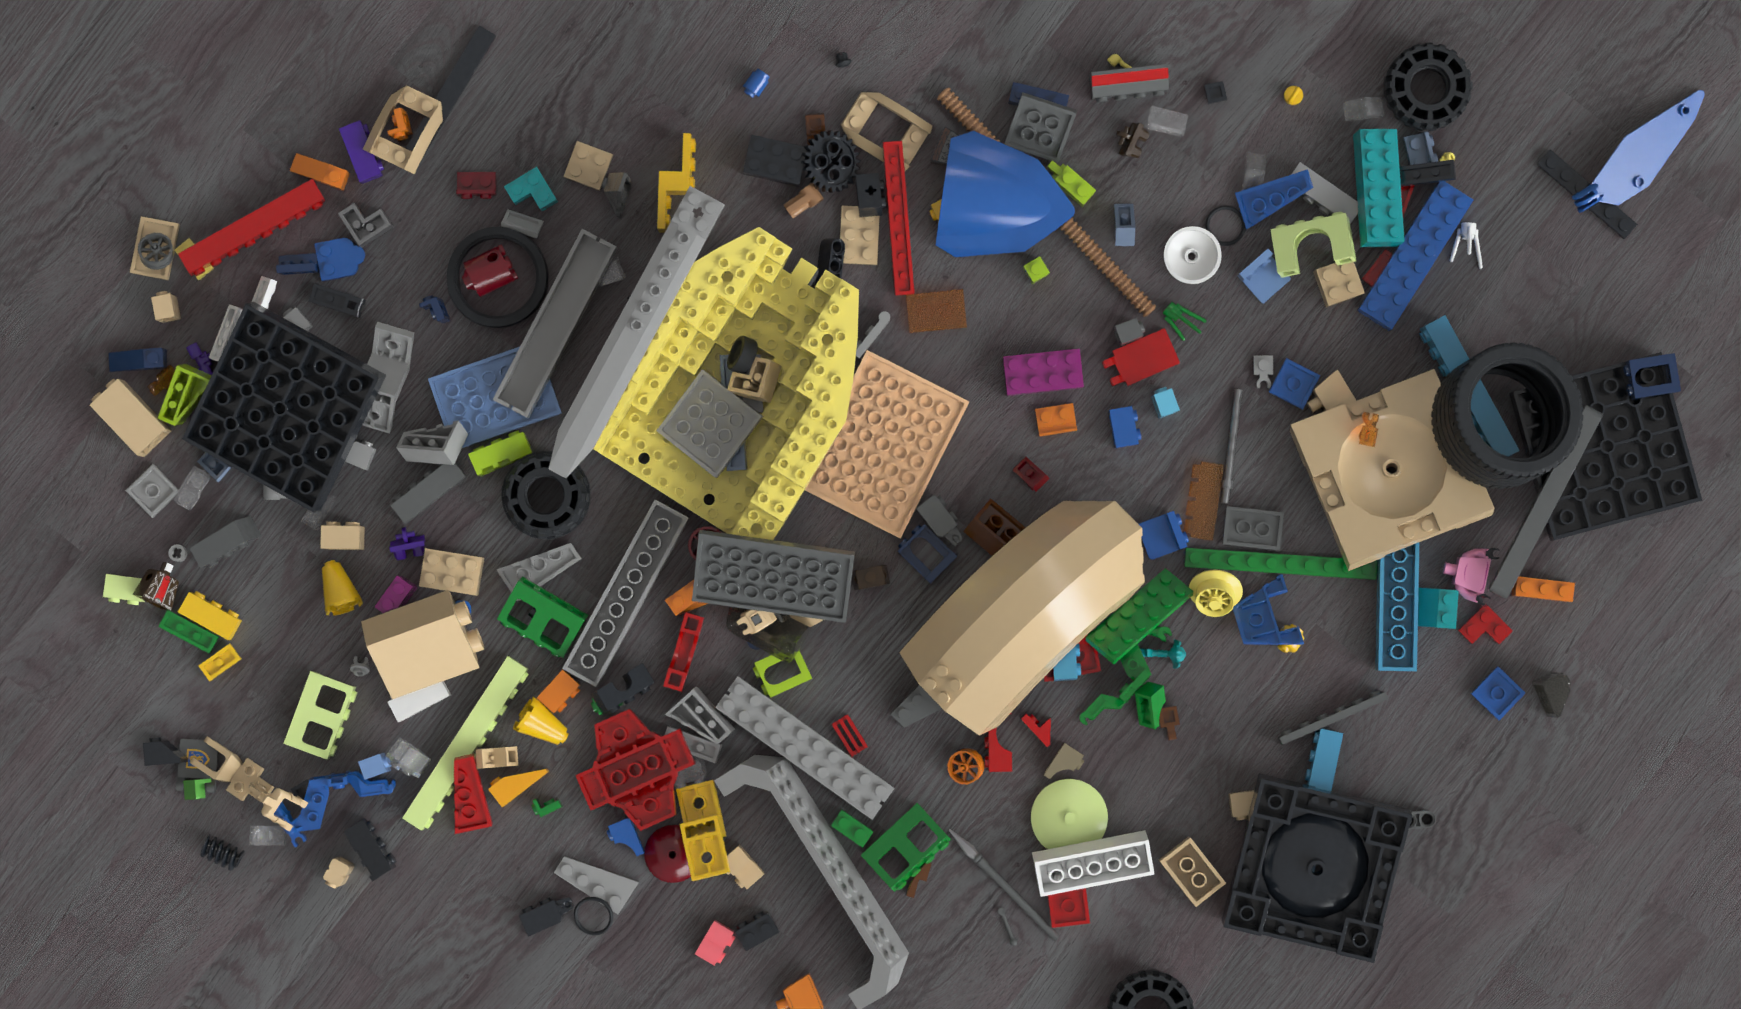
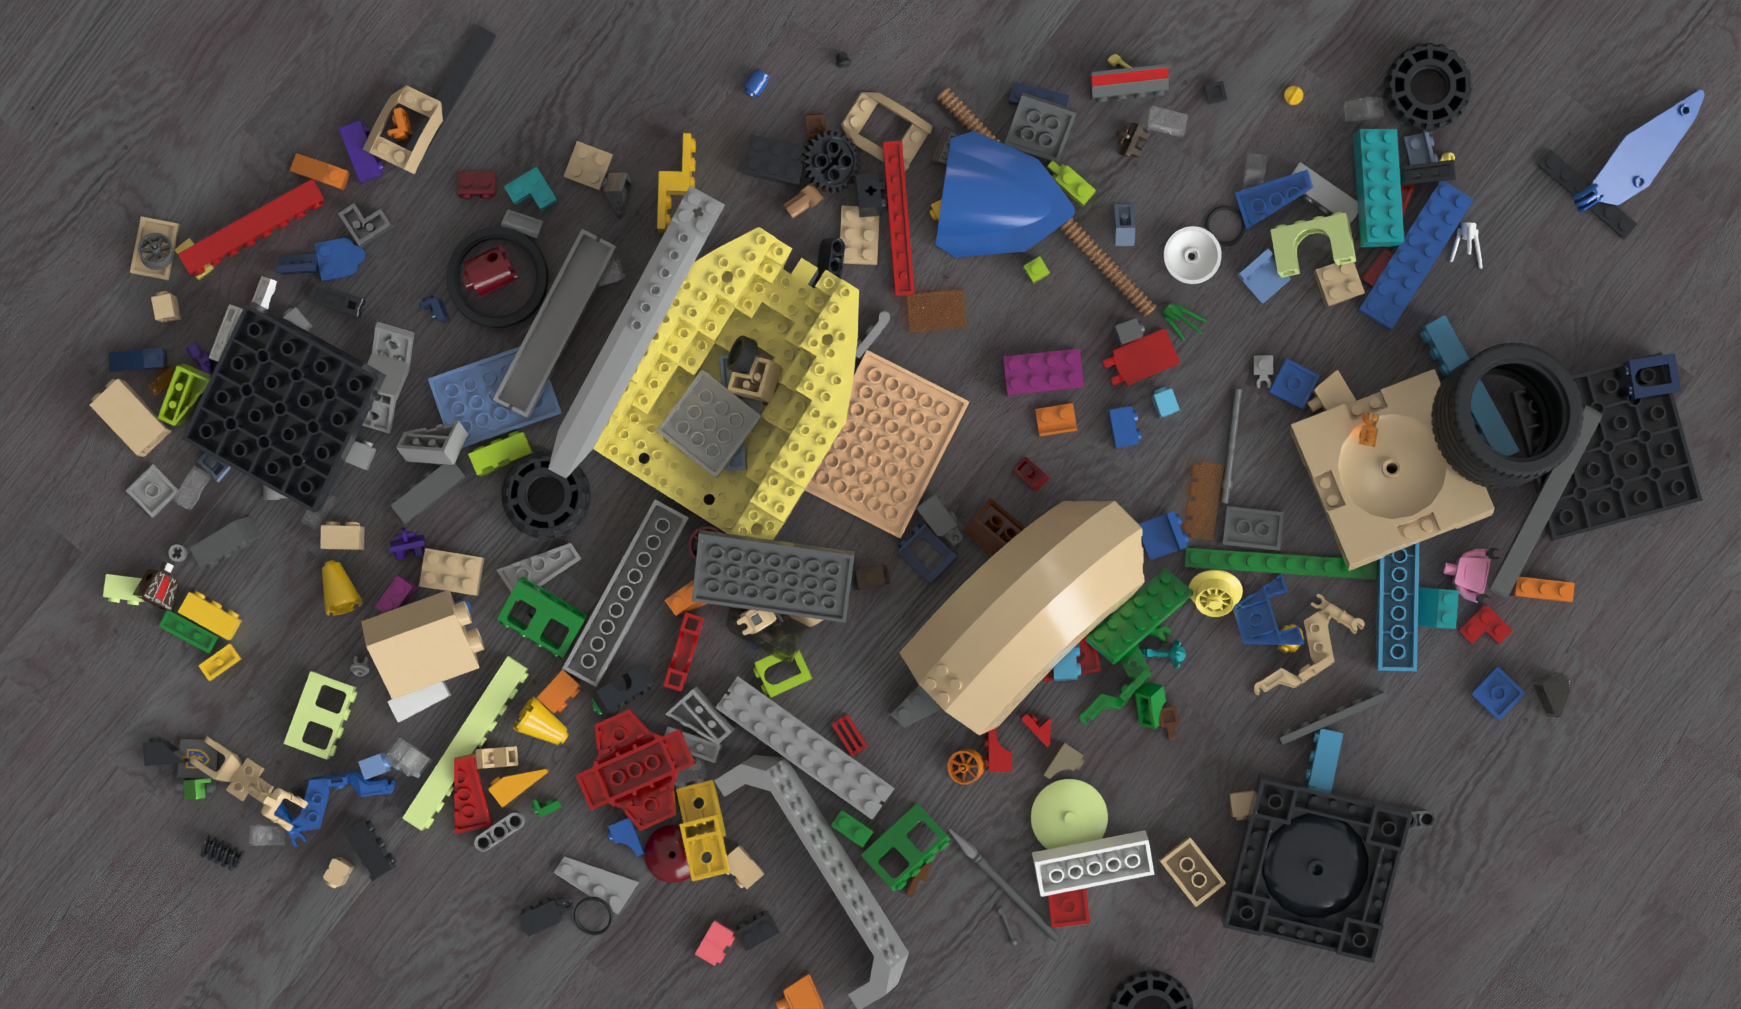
(493, 838): none -> light grey beam
(1319, 646): none -> tan piece

